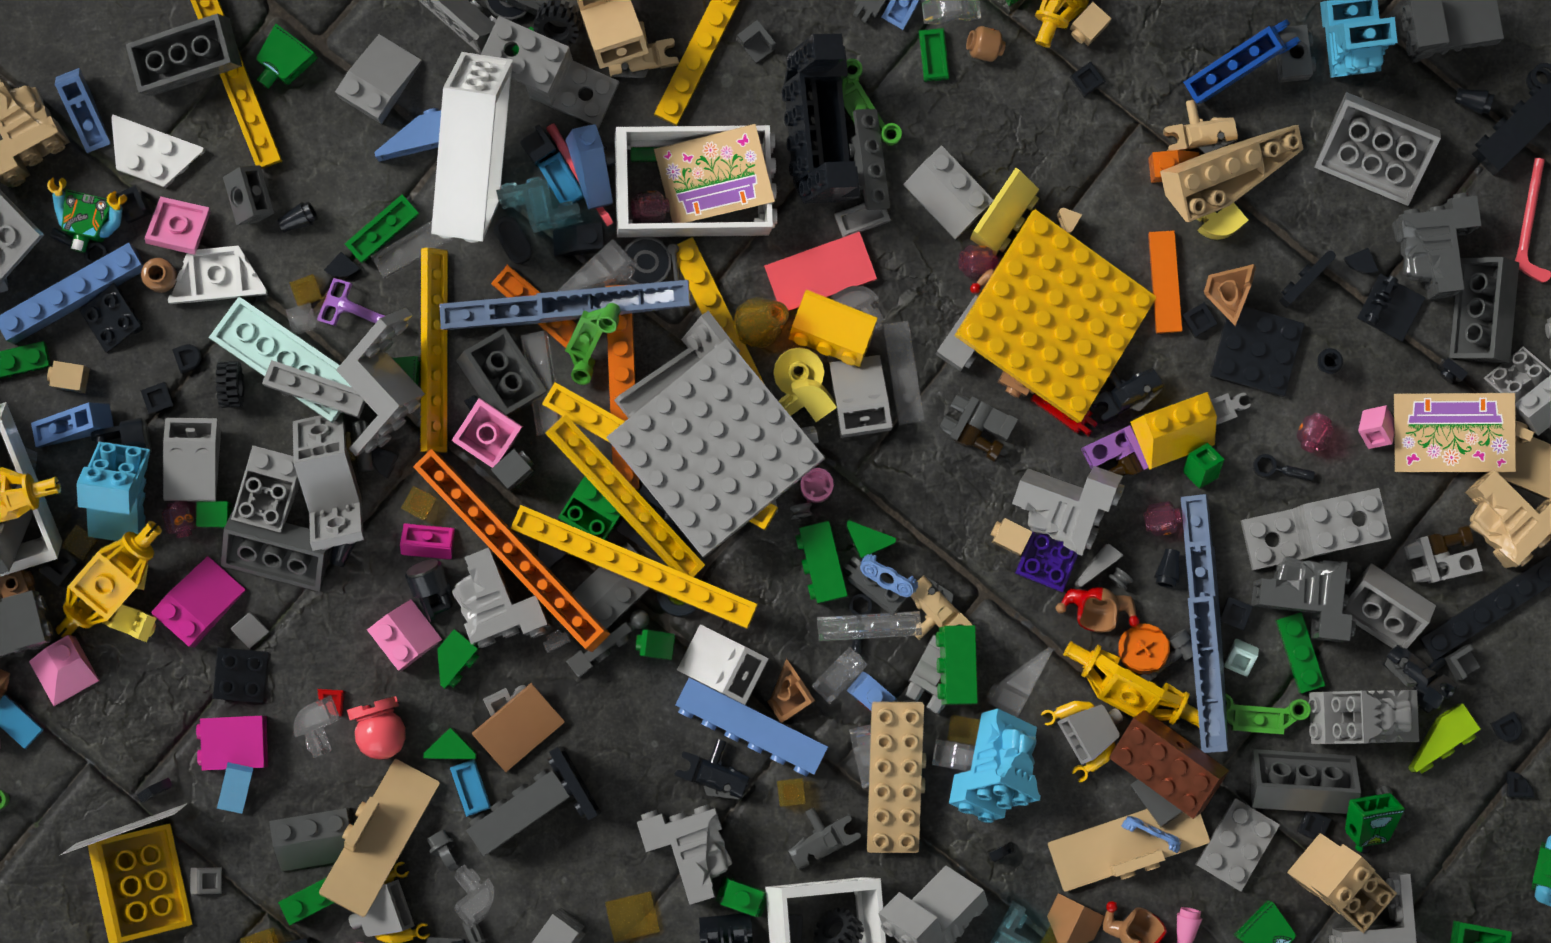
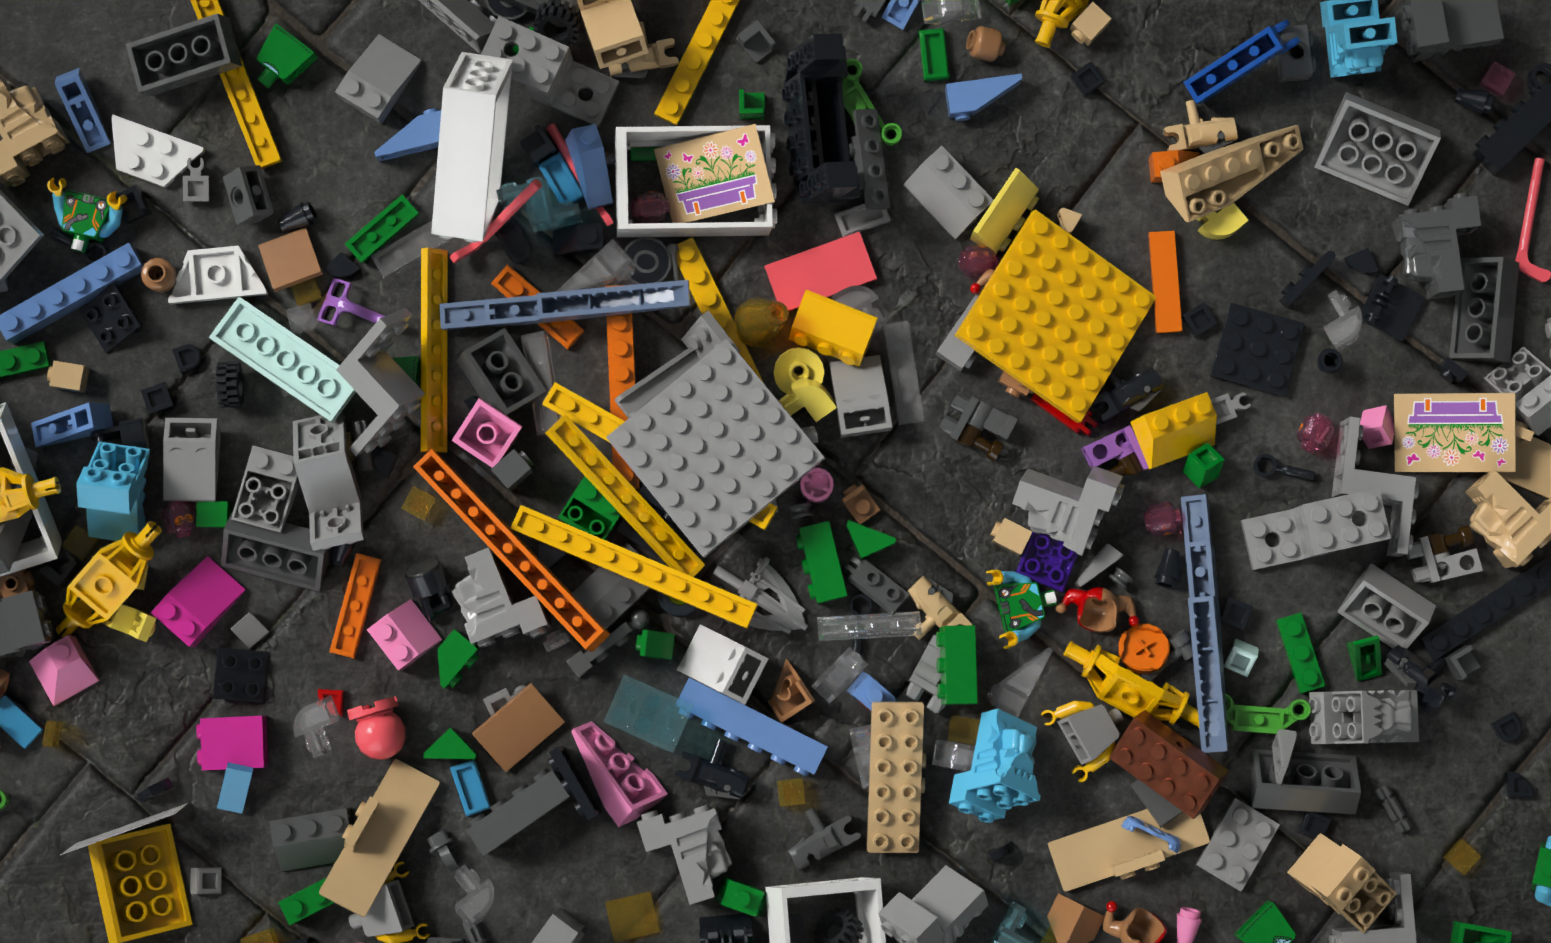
(52, 733): none -> clear yellow tile
(177, 225): bright pink plate -> none
(195, 186): none -> light grey plate
(290, 259): none -> medium nougat tile
(313, 388): light grey plate -> none
(355, 605): none -> orange tile
(427, 541): dark pink slope -> none
(504, 216): none -> coral piece
(586, 337): bright green plate -> none
(620, 782): none -> bright pink wedge
(648, 713): none -> clear light blue bracket
(751, 106): none -> green panel
(786, 614): none -> light grey bar
(859, 503): none -> medium nougat bracket
(901, 585): medium blue piece -> none
(972, 96): none -> medium blue slope
(1019, 604): none -> torso
(1229, 290): medium nougat slope -> none
(1282, 750): none -> light grey slope
(1310, 589): dark grey brick -> none
(1348, 326): none -> clear brick
(1365, 657): none -> green slope
(1372, 820): green torso -> none
(1394, 489): none -> light grey bracket
(1446, 732): lime slope -> none
(1462, 856): none -> clear yellow tile
(1497, 78): none -> clear pink plate

